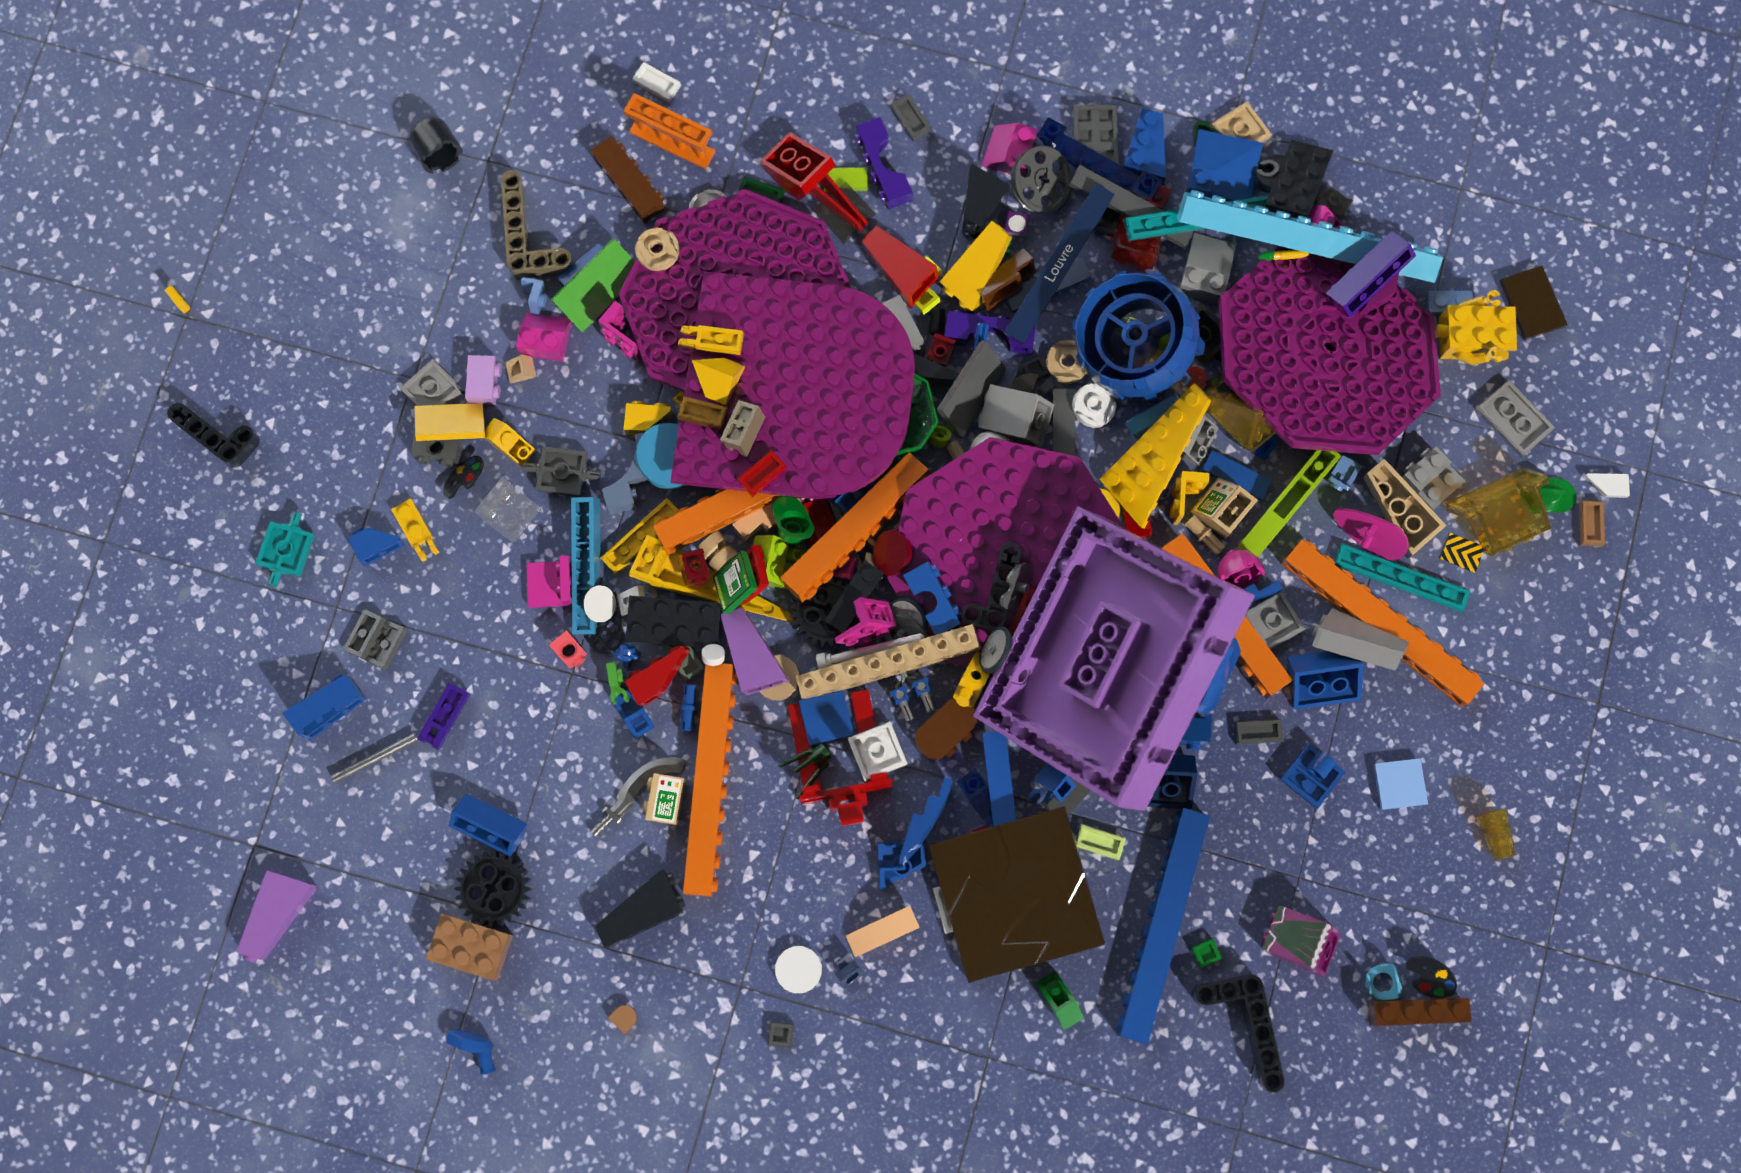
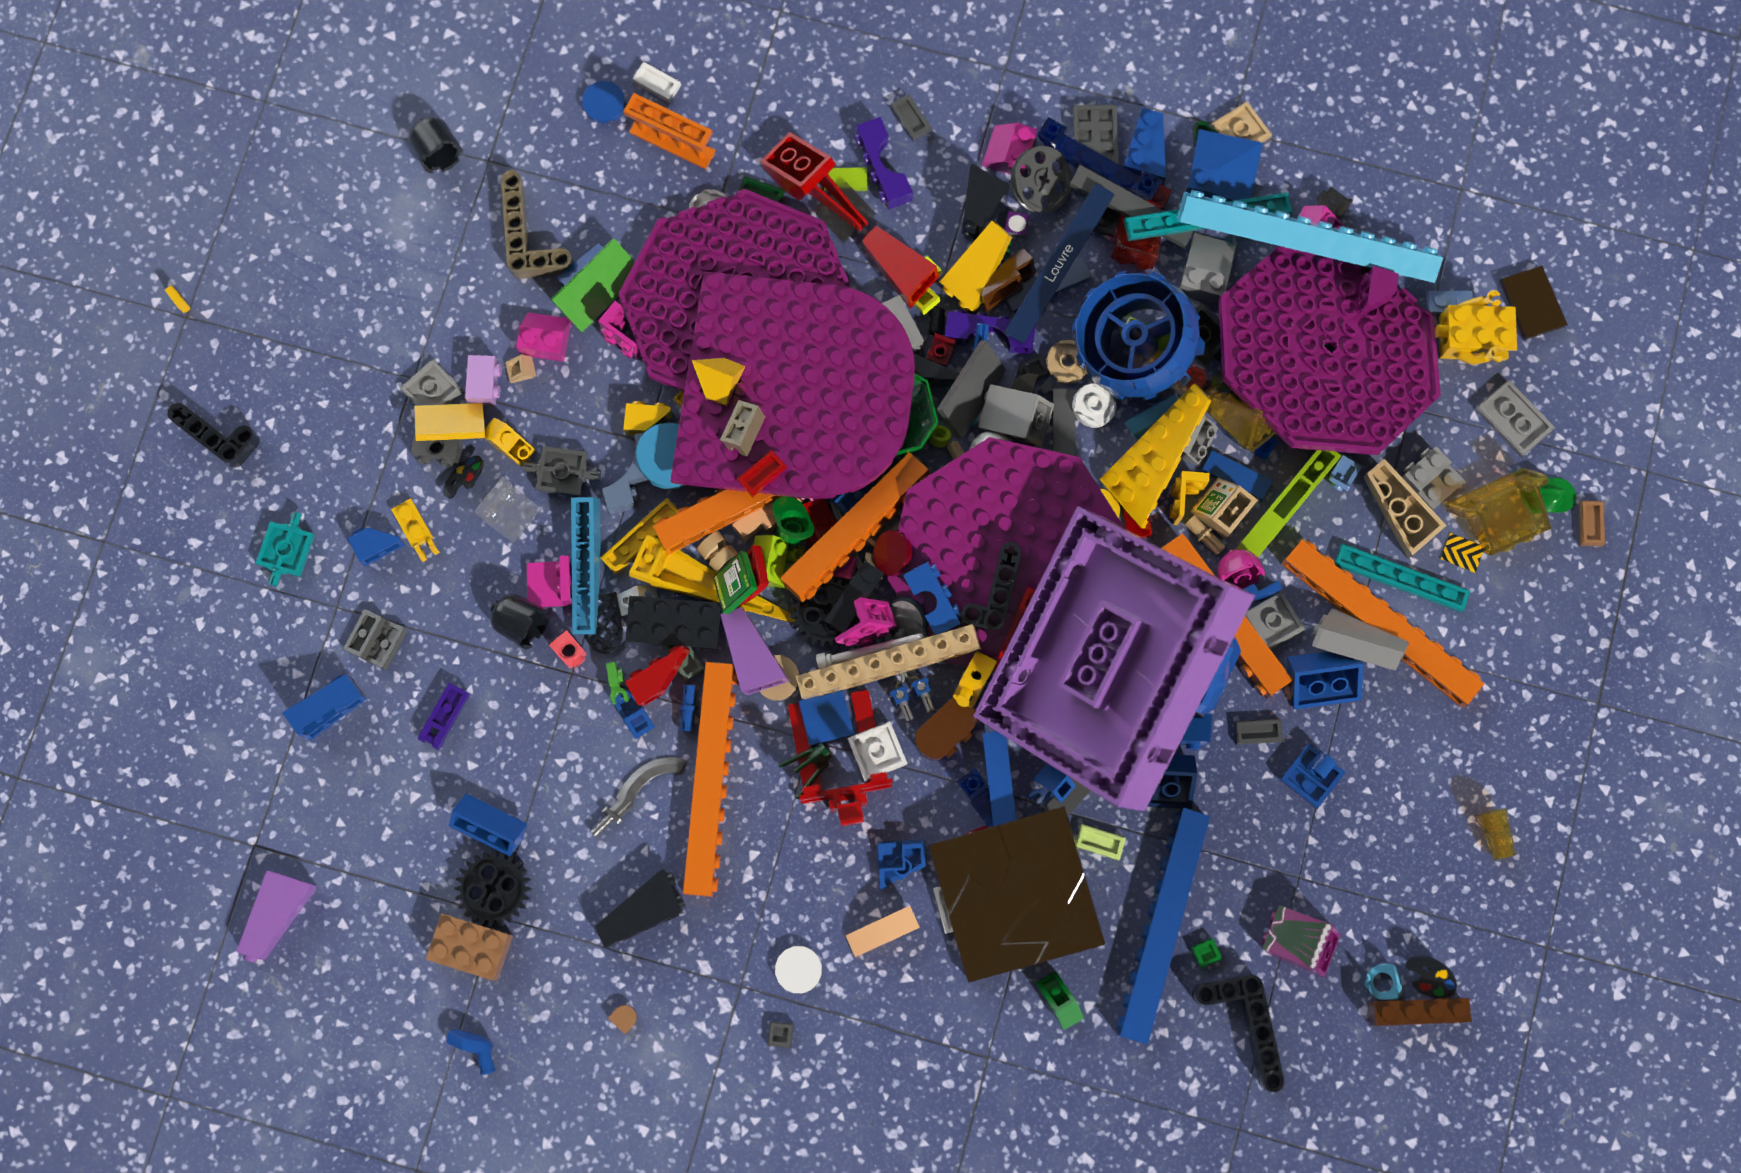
(379, 755): flat silver bar -> none
(518, 619): none -> black cylinder
(537, 294): medium blue bracket -> none
(599, 603): white sticker -> none
(603, 102): none -> blue tile
(626, 654): blue plant -> none
(627, 179): reddish brown brick -> none
(660, 260): tan tile -> none
(664, 799): slope -> none
(690, 575): dark red brick -> none
(702, 413): pearl gold tile -> none
(713, 339): yellow hinge -> none
(713, 654): white tile -> none
(848, 972): dark blue tile -> none
(923, 824): blue slope -> none
(995, 650): wheel -> none
(1019, 583): dark grey piece -> none
(1282, 255): yellow piece -> none
(1294, 178): black plate -> none
(1371, 274): dark purple brick -> none
(1373, 533): dark pink shield -> none
(1400, 784): light blue tile -> none
(1610, 484): white tile -> none

